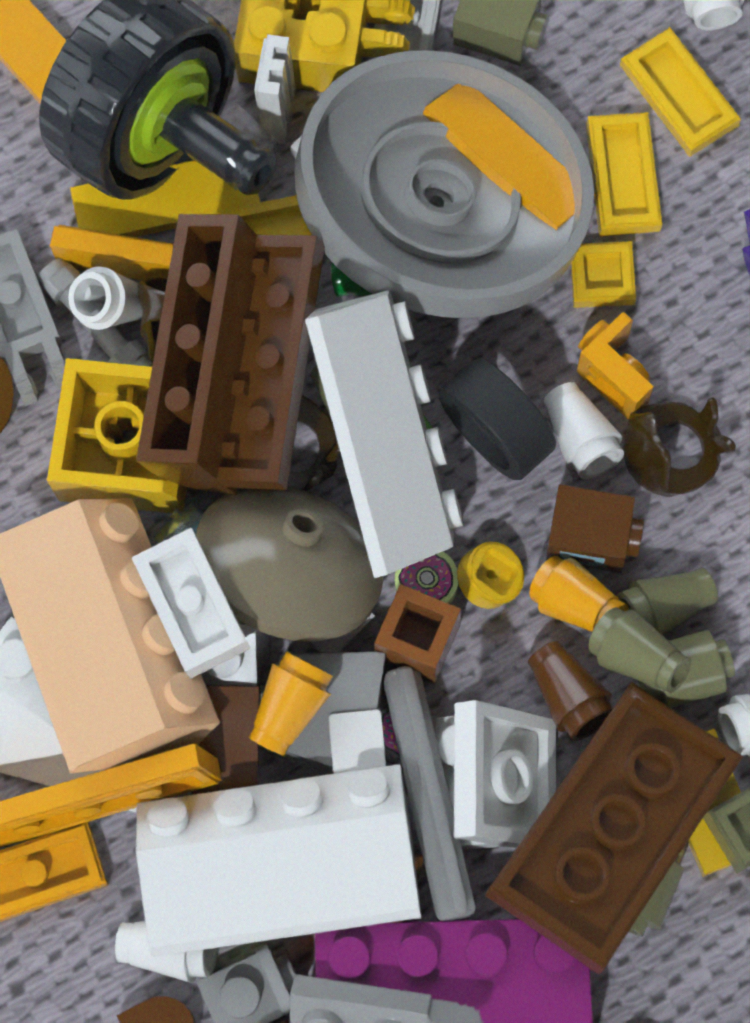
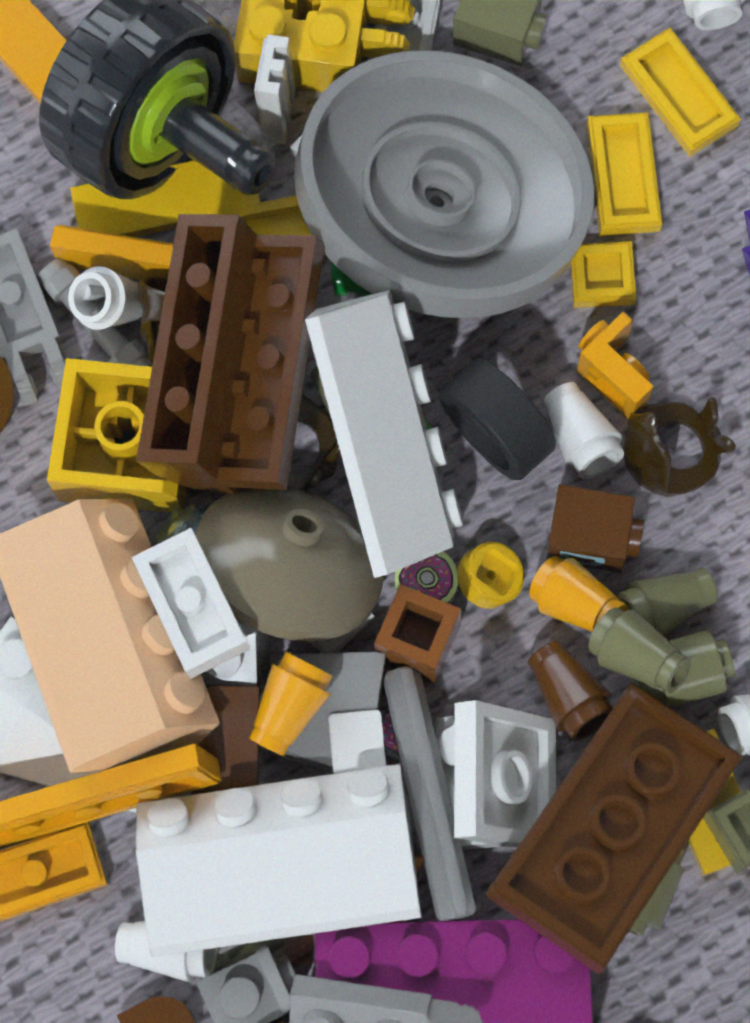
(505, 153): light orange tile -> none

